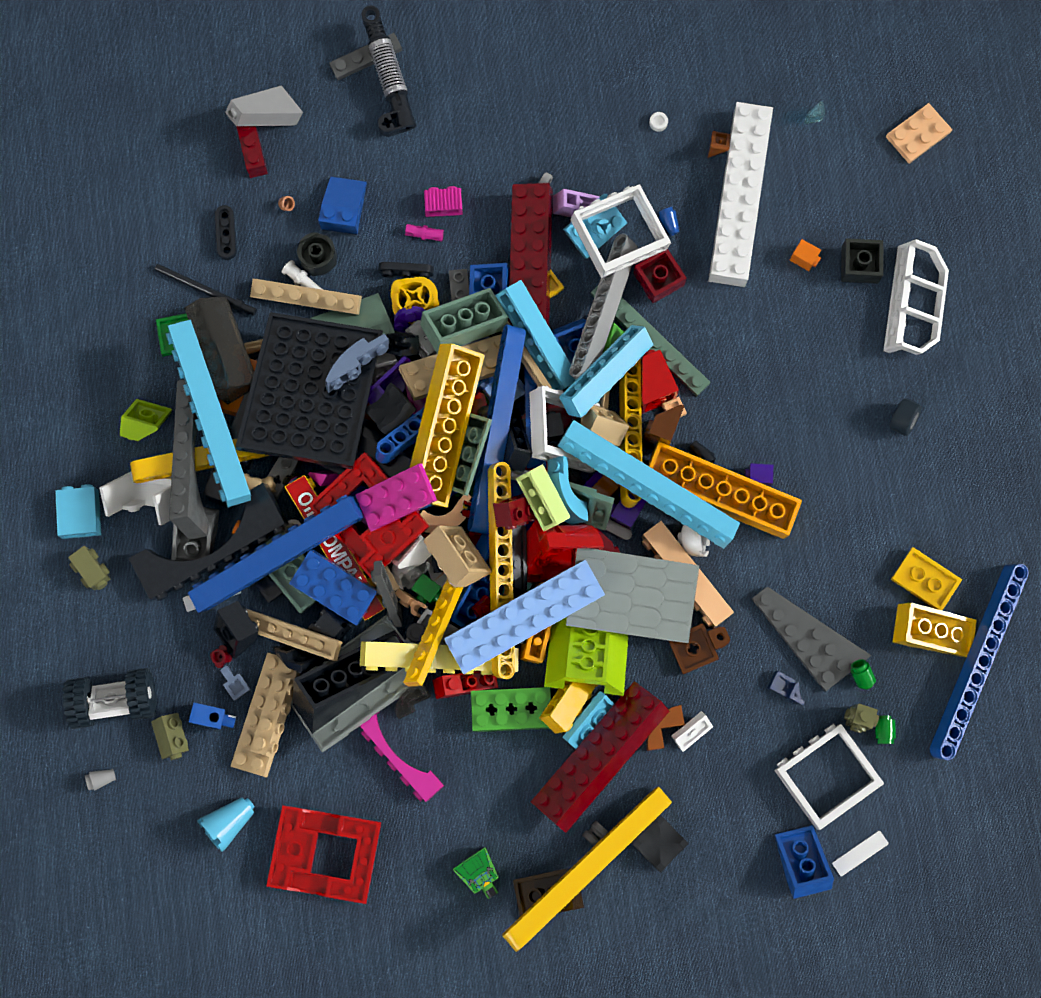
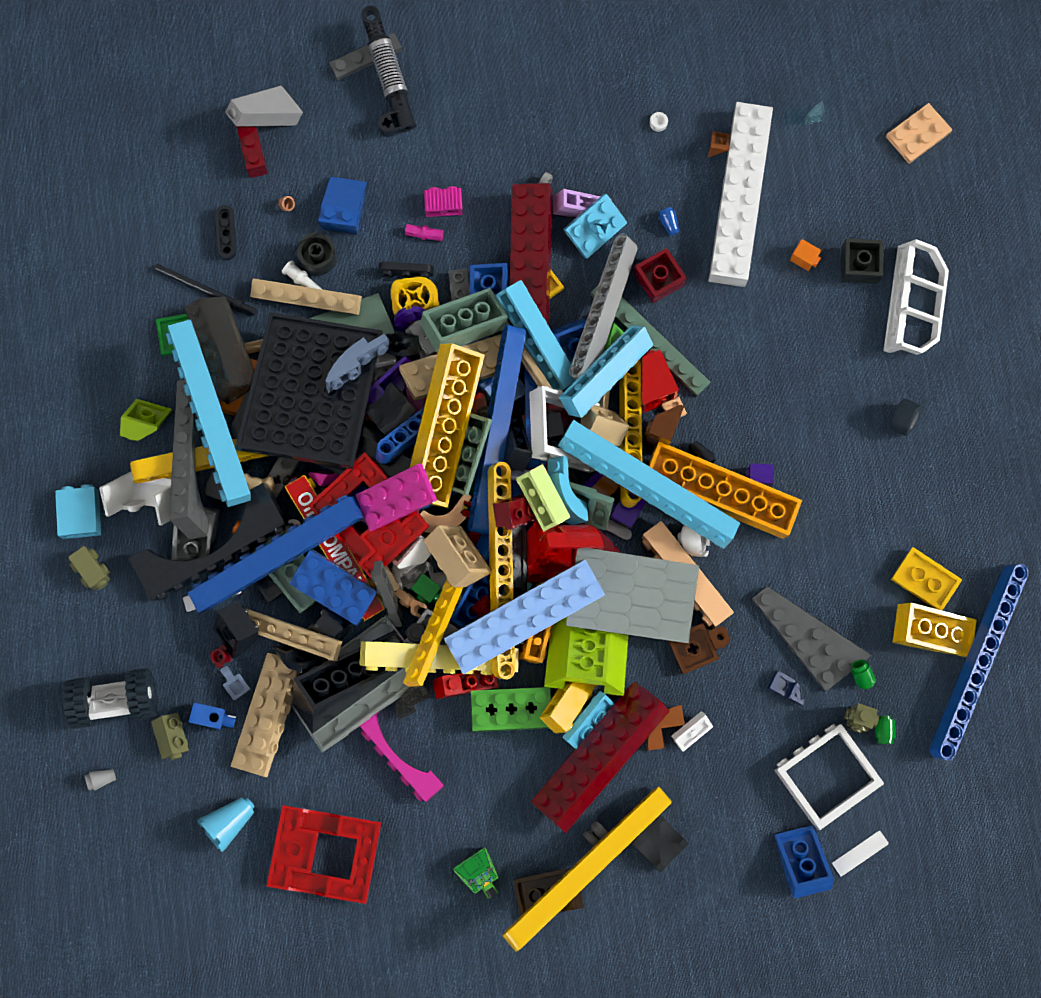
(604, 269): white window -> none

